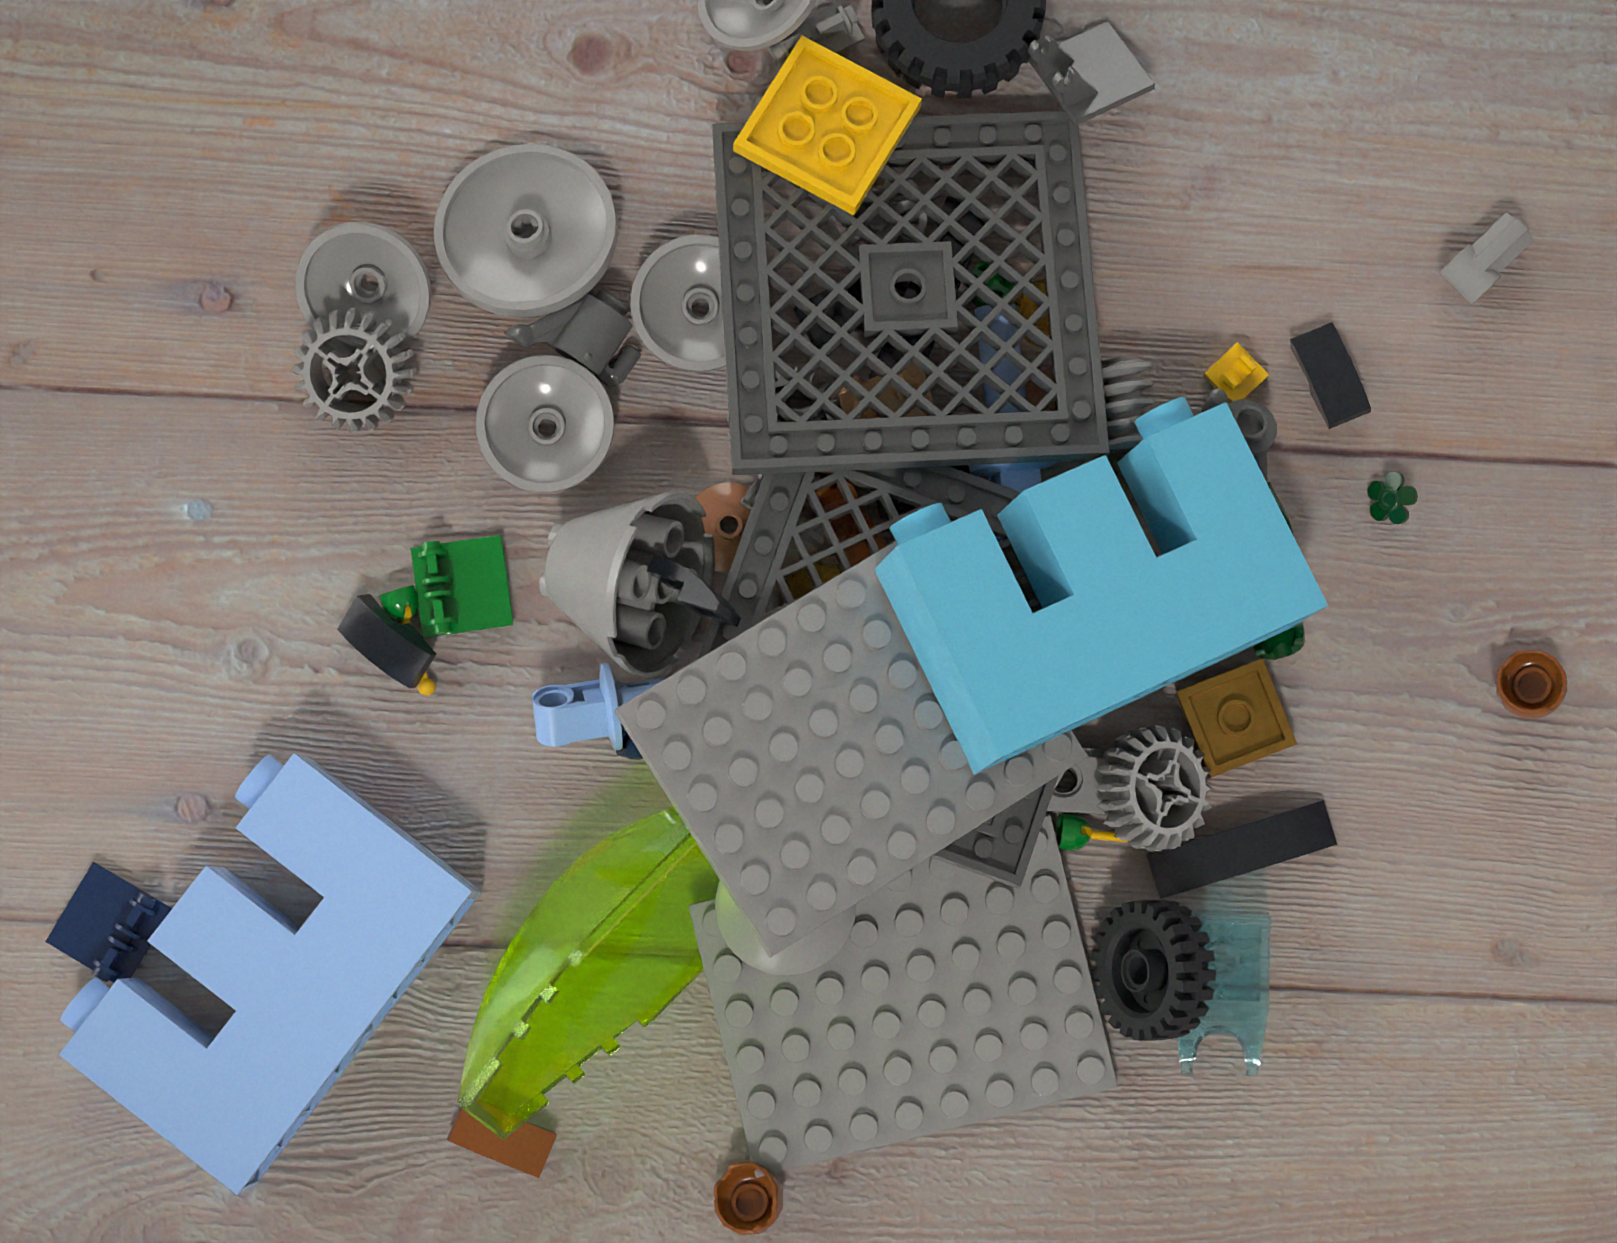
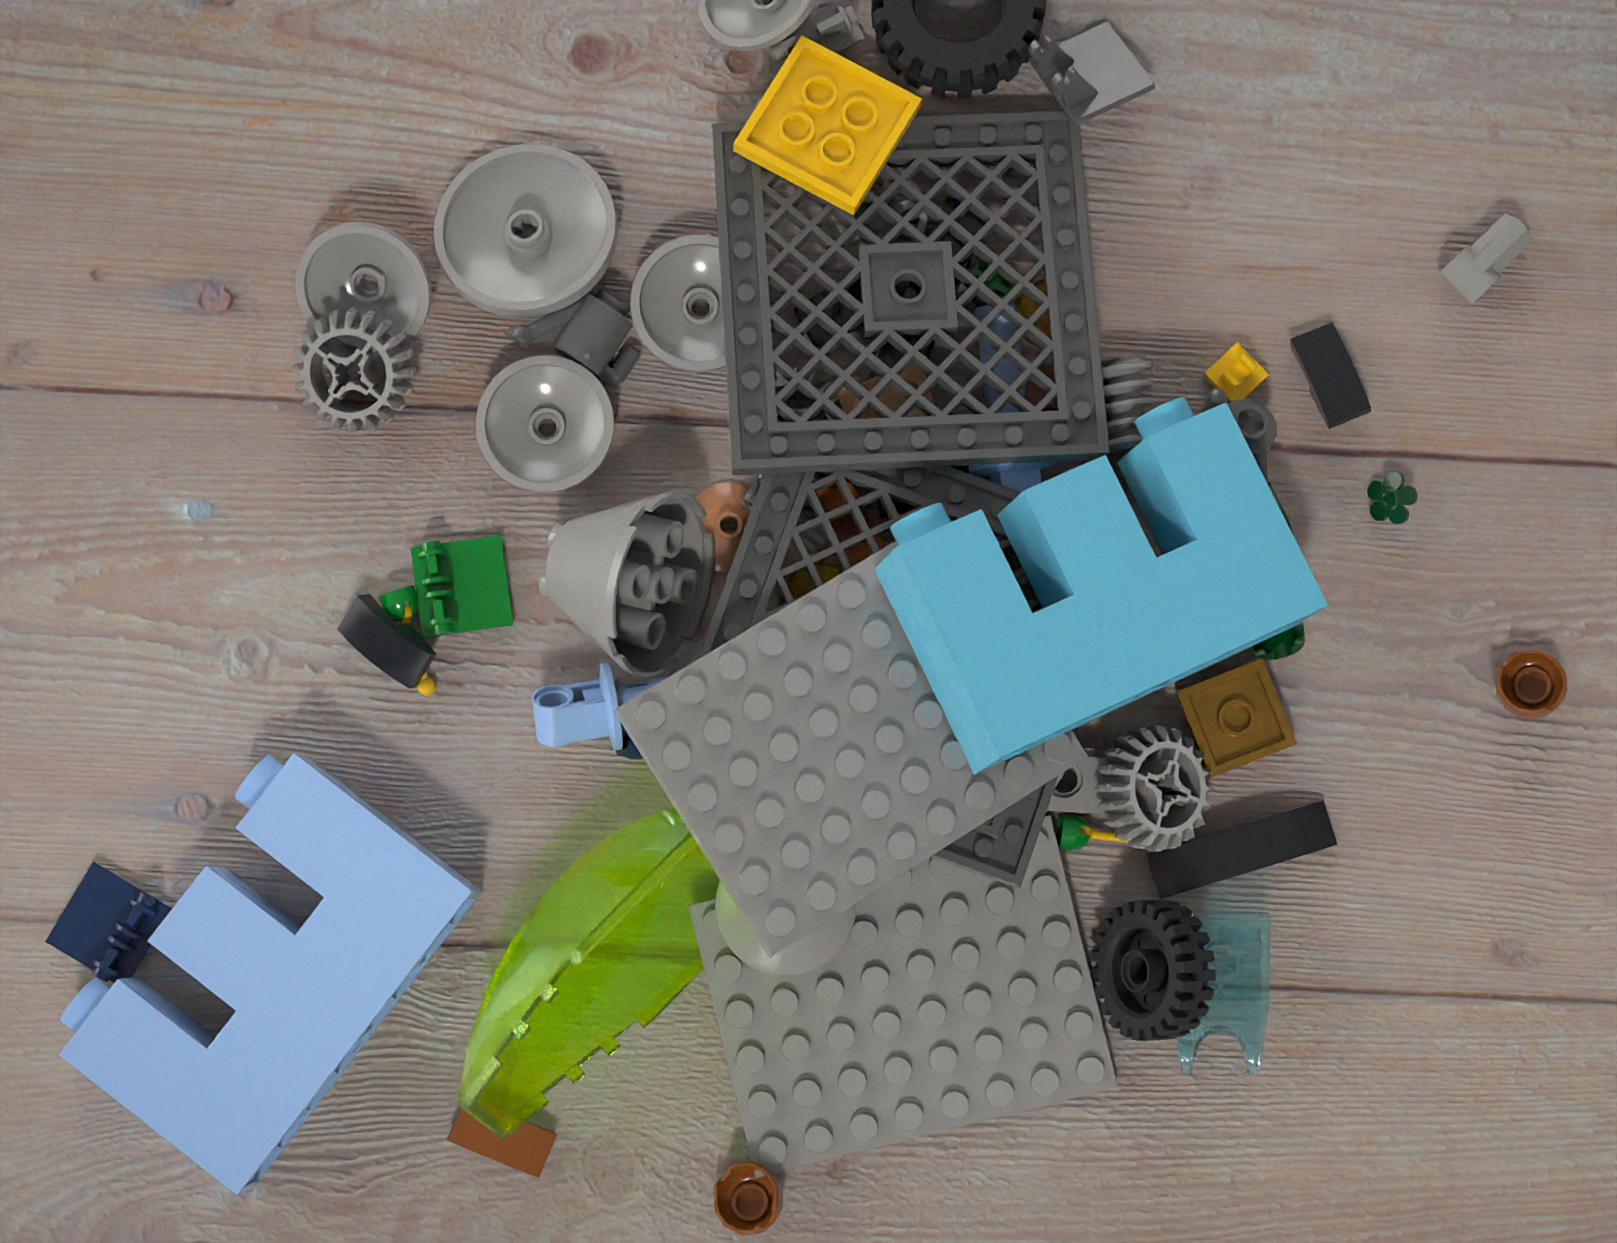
(693, 591): black slope -> none

